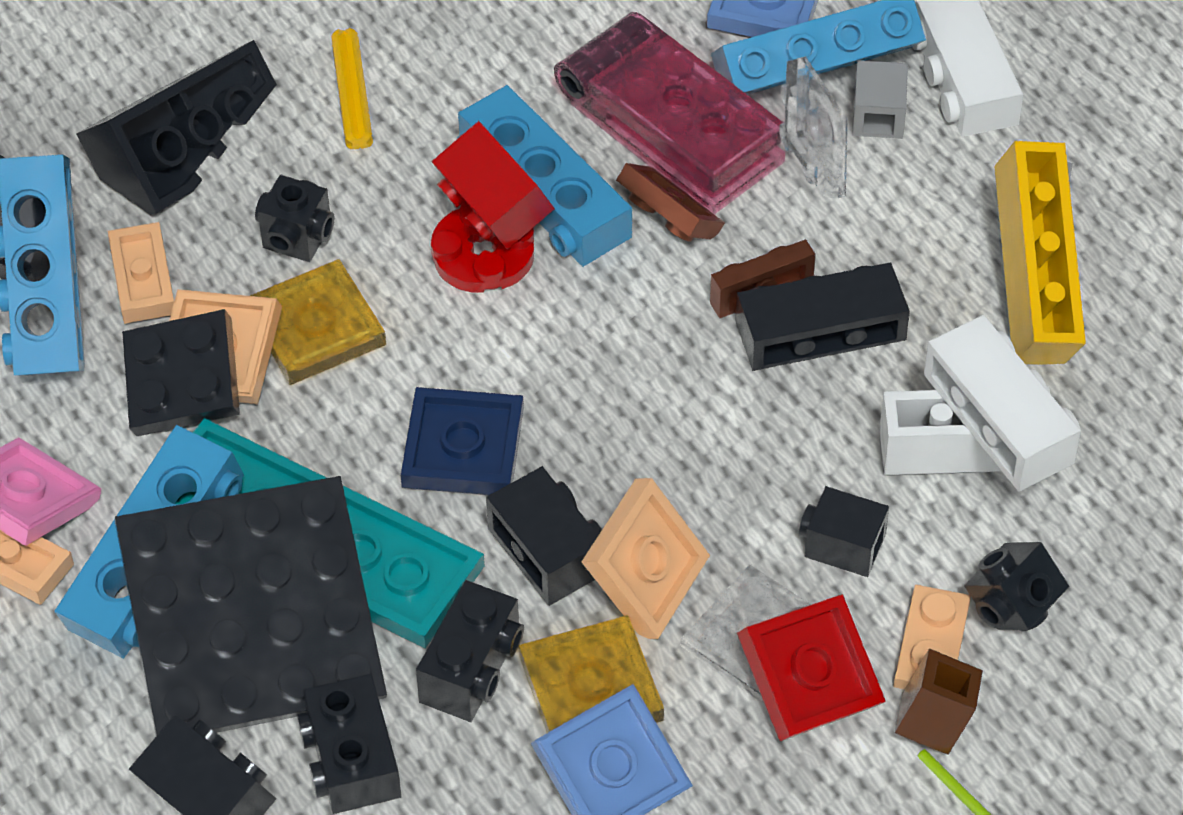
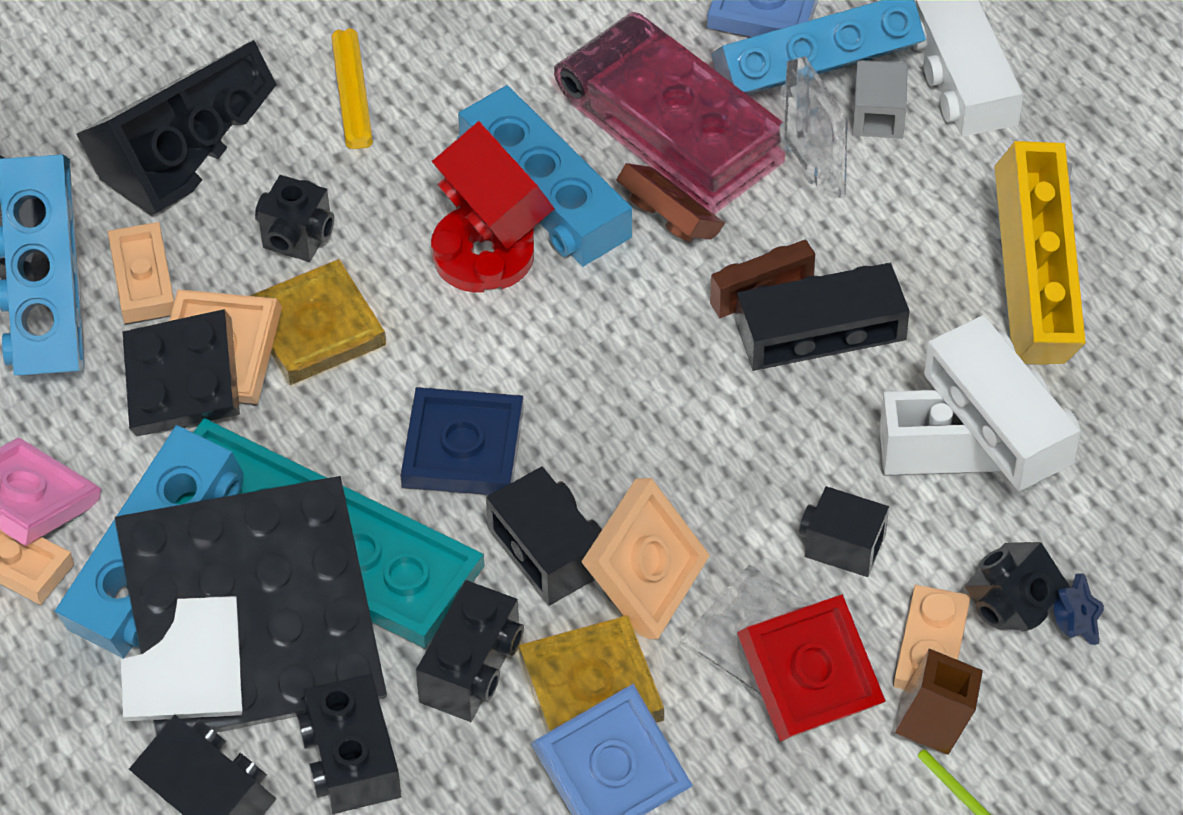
(191, 669): none -> white tile
(1078, 611): none -> dark blue plate

